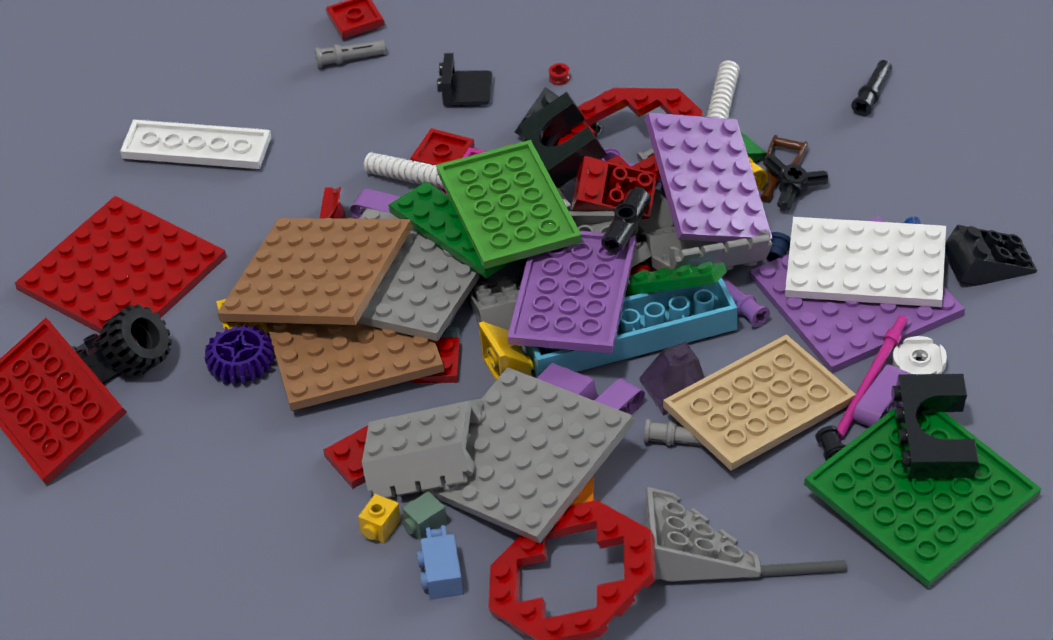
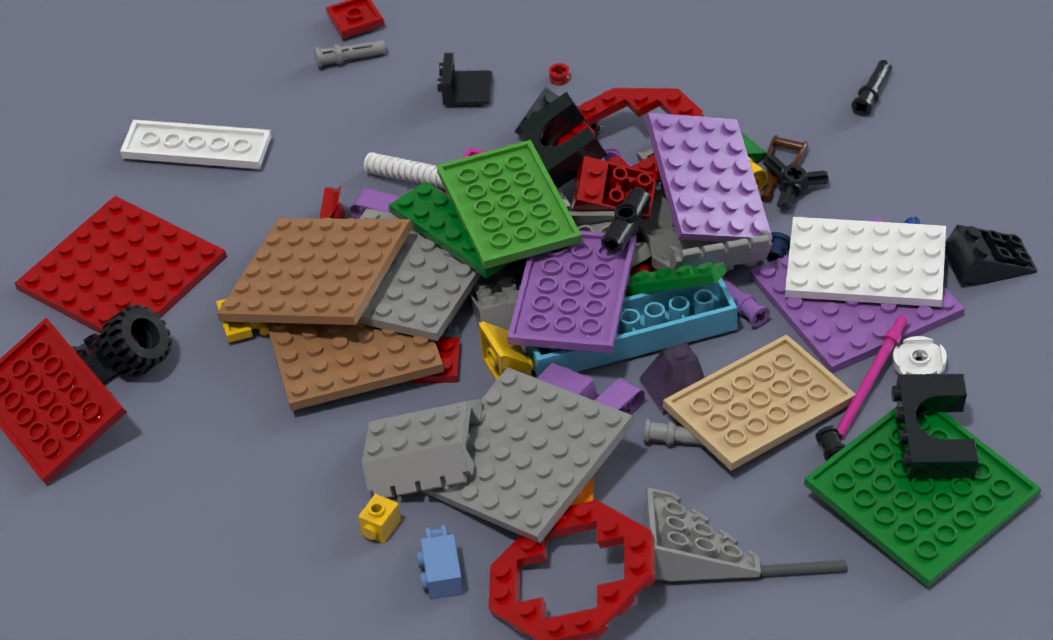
(239, 354): dark purple gear -> none
(347, 457): red plate -> none
(423, 513): sand green brick -> none
(441, 147): red plate -> none
(724, 90): white piece -> none
(878, 398): medium lavender beam -> none

